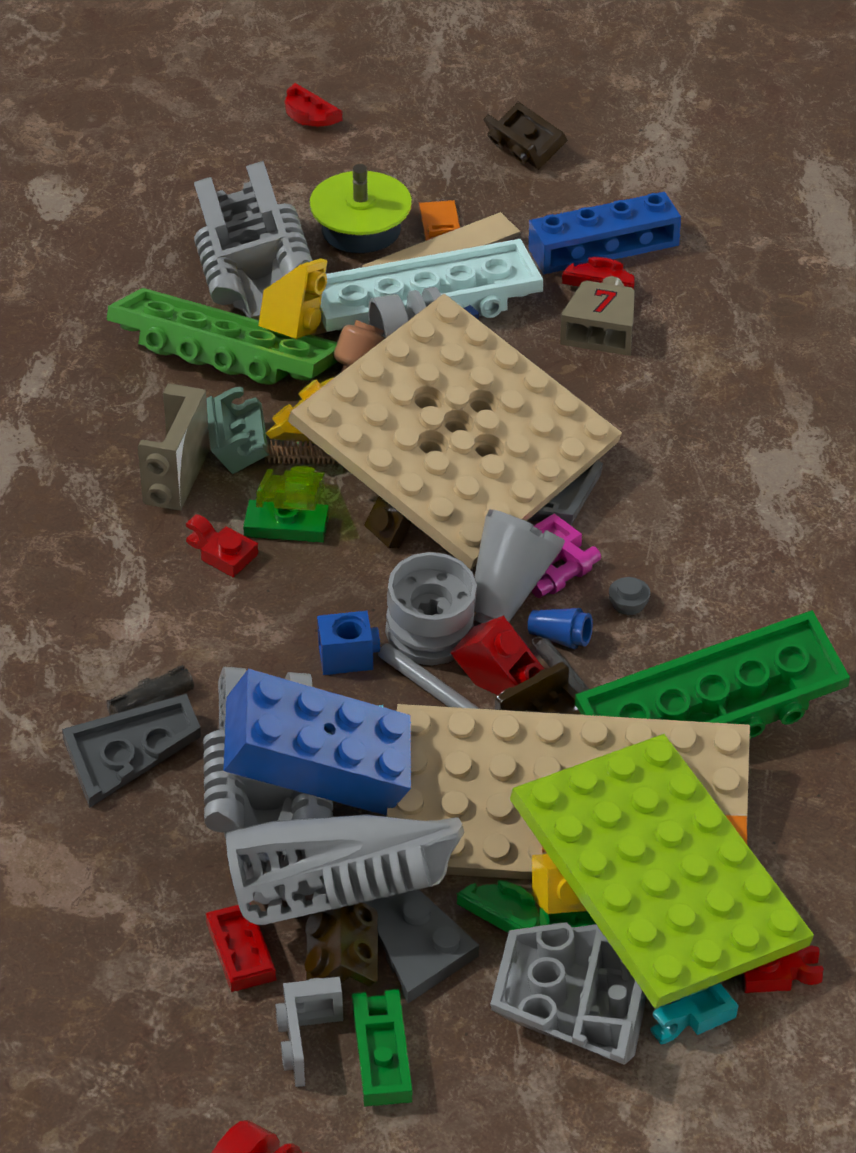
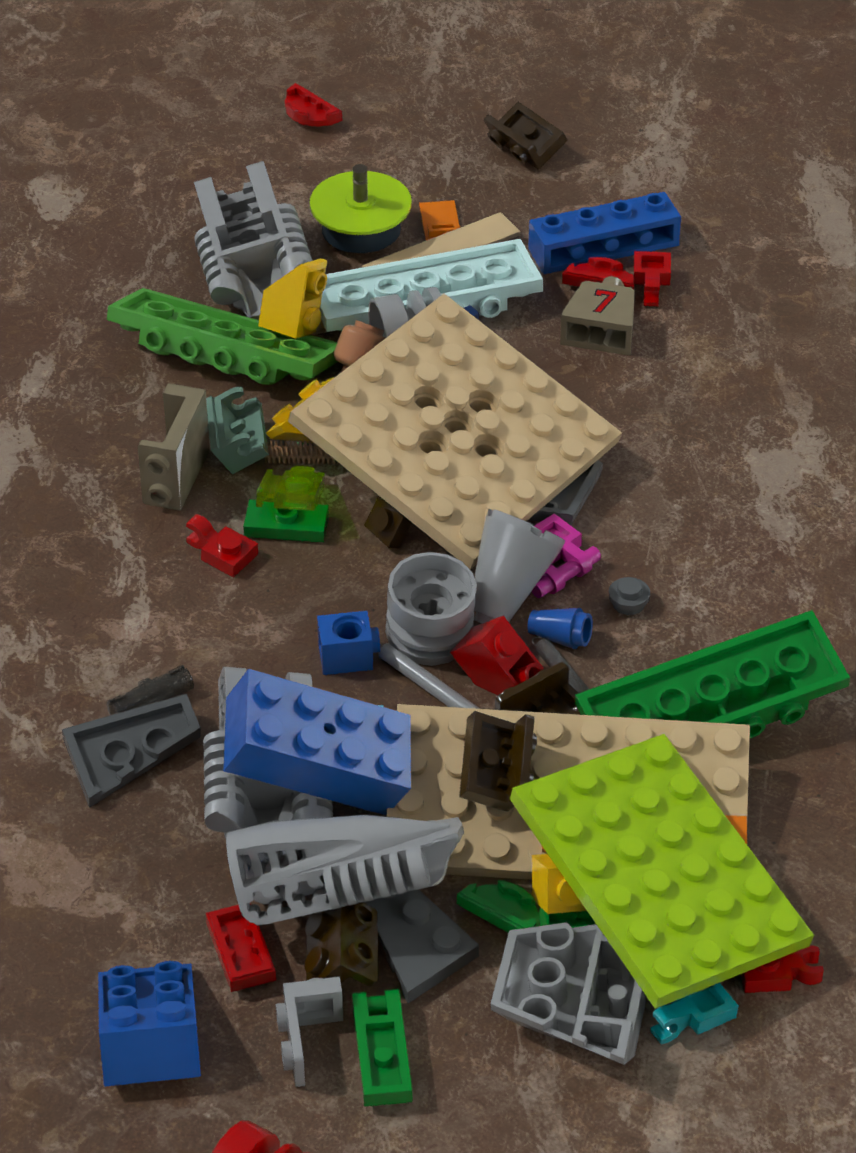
(148, 1024): none -> blue slope
(496, 758): none -> dark brown bracket
(652, 271): none -> red plate

